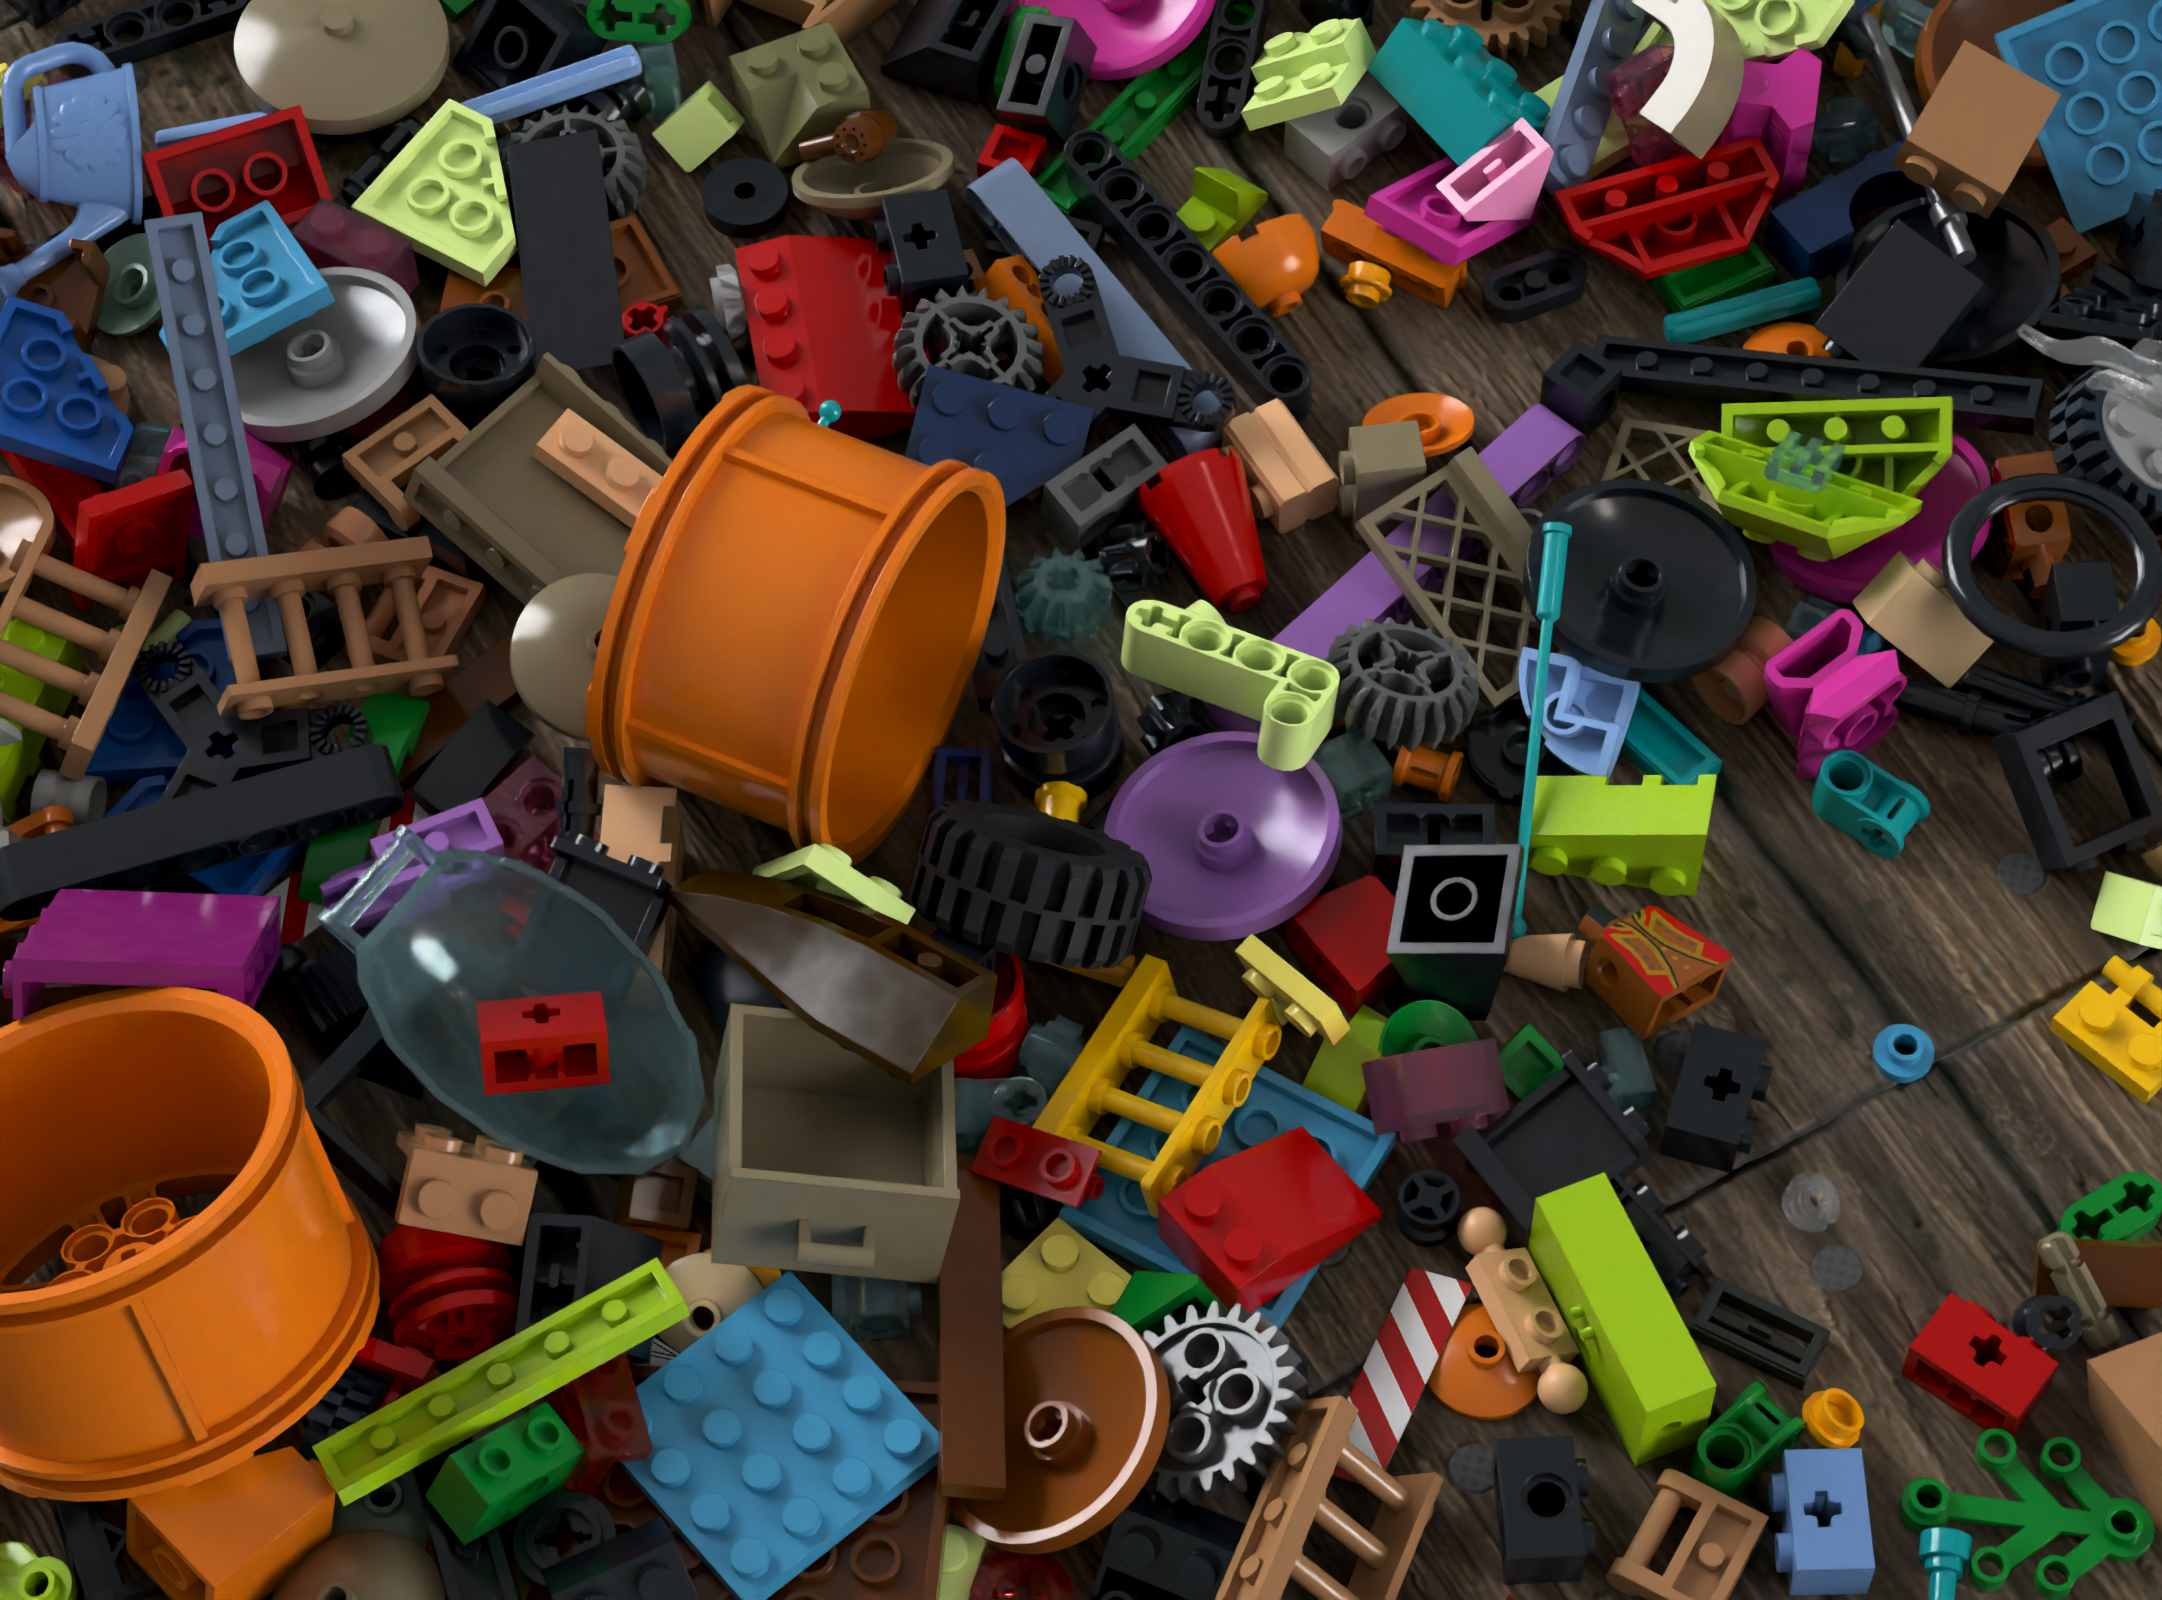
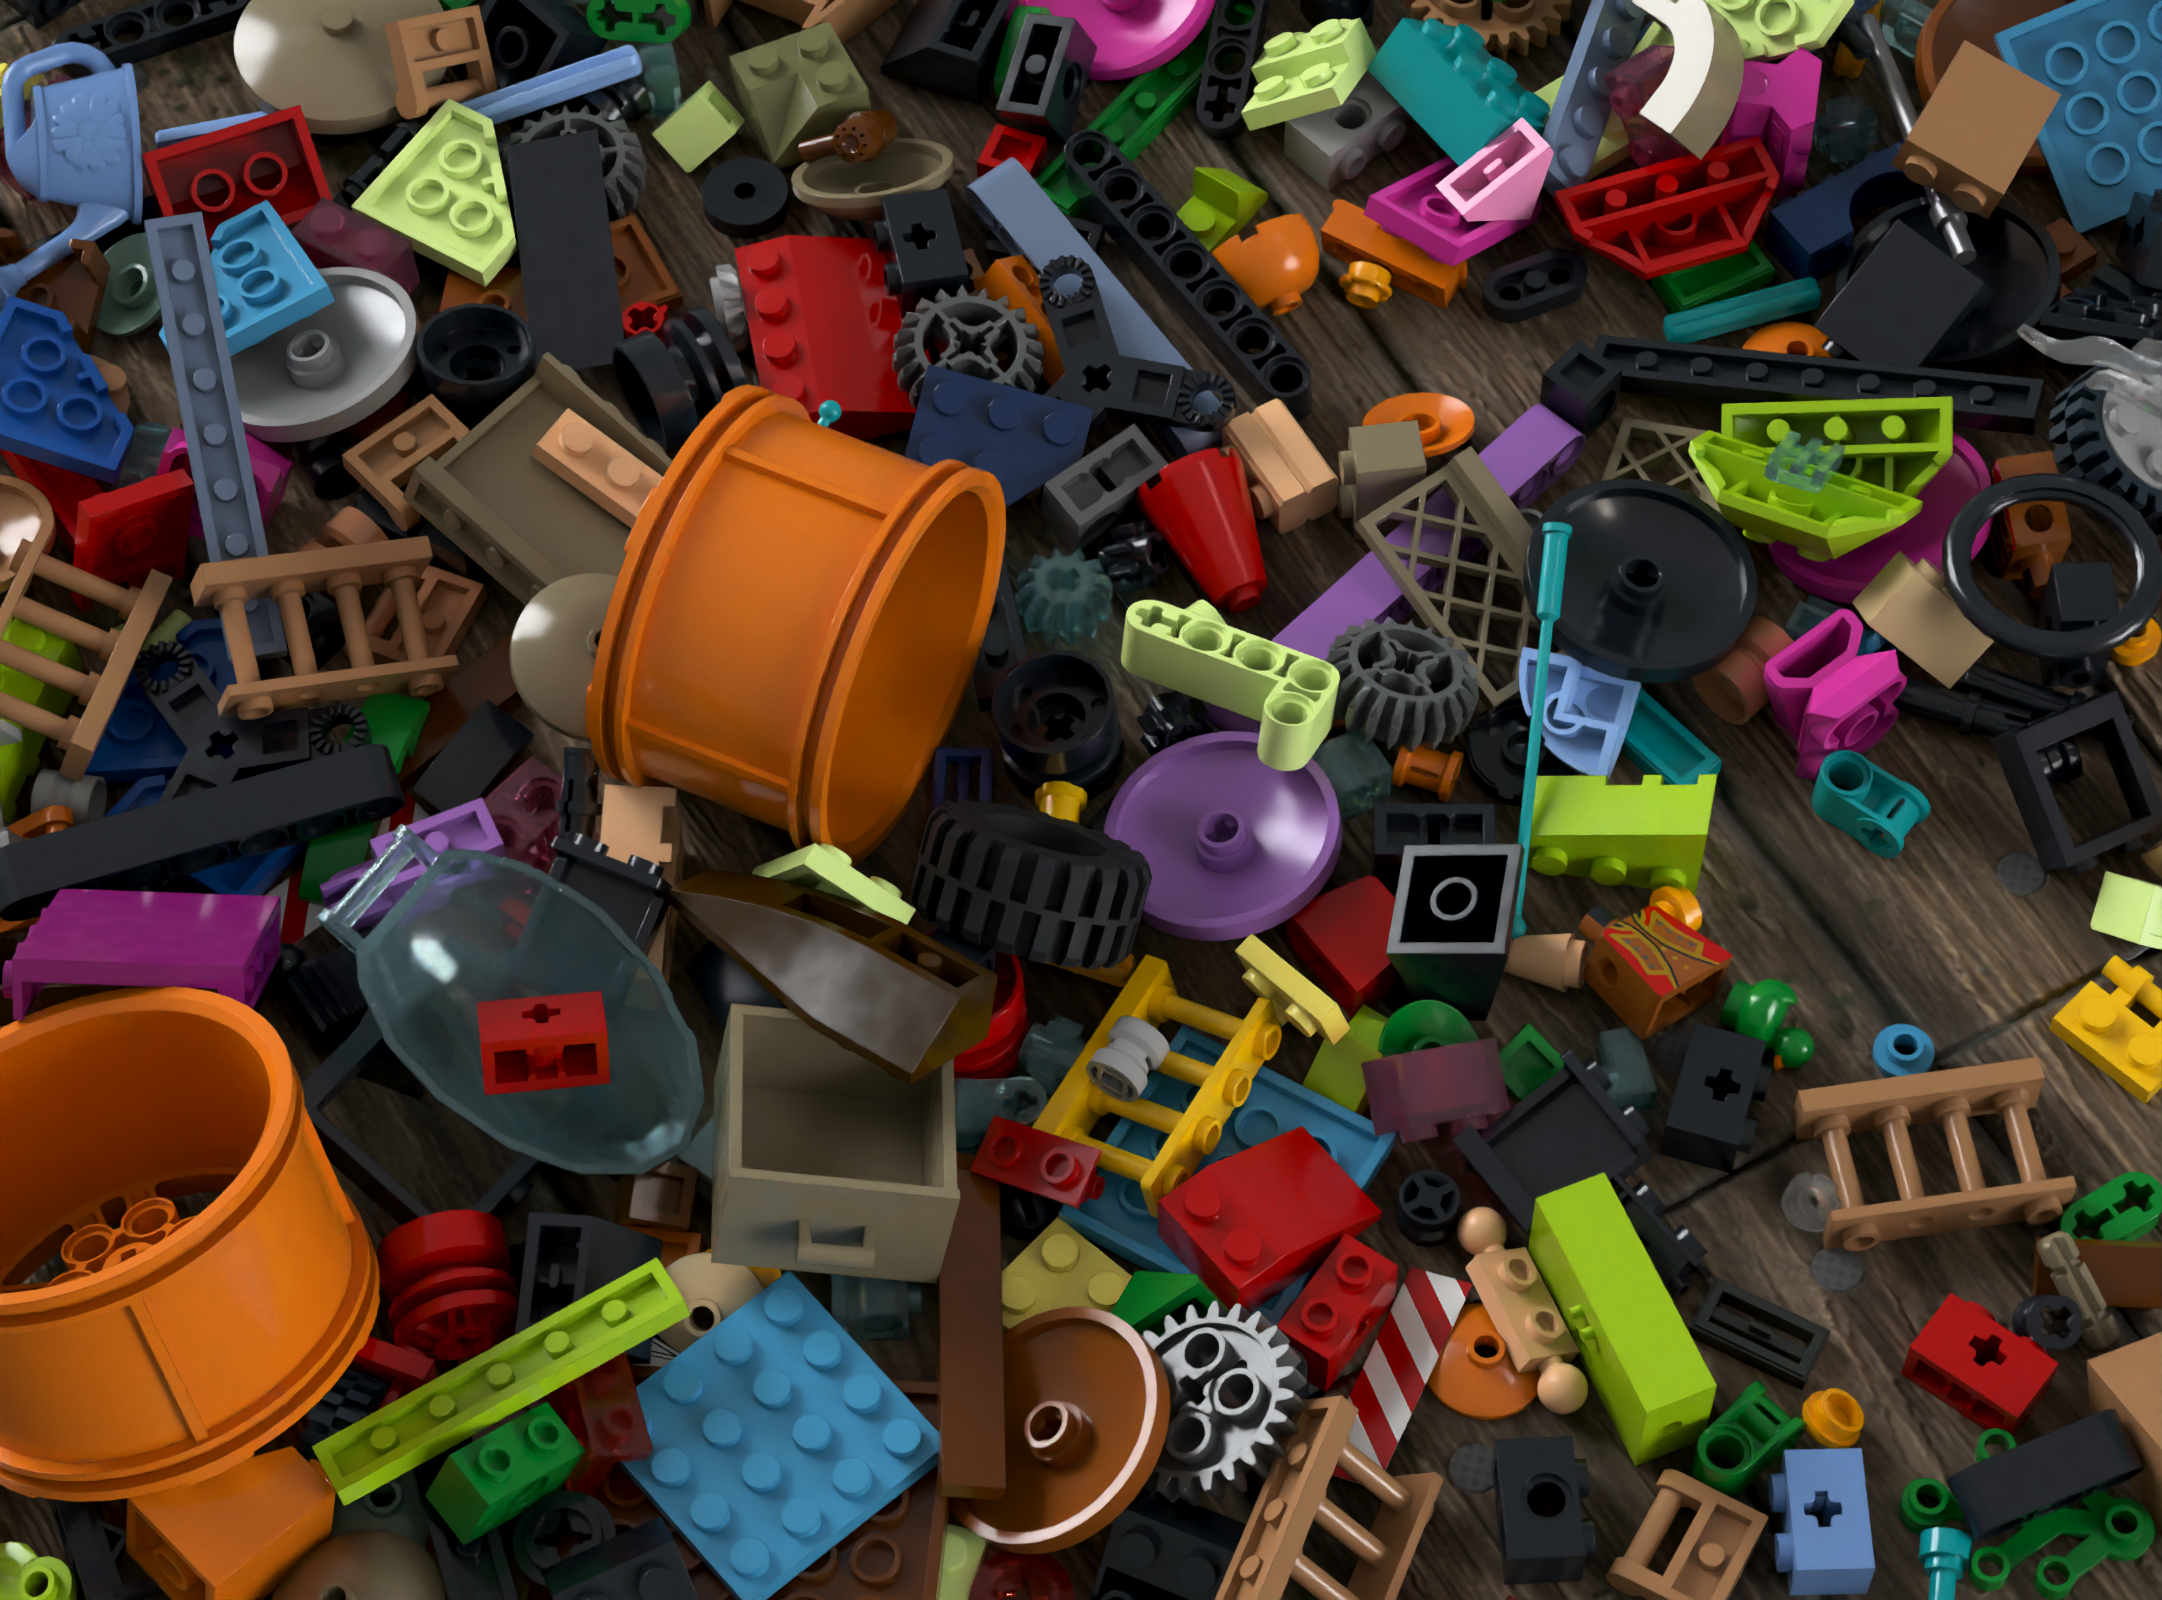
(437, 43): none -> medium nougat plate
(464, 1186): medium nougat bracket -> none
(1124, 1063): none -> light grey wheel
(1339, 1308): none -> red brick
(1678, 903): none -> light orange plate
(1760, 1013): none -> green animal
(1948, 1100): none -> medium nougat fence
(2045, 1474): none -> black beam

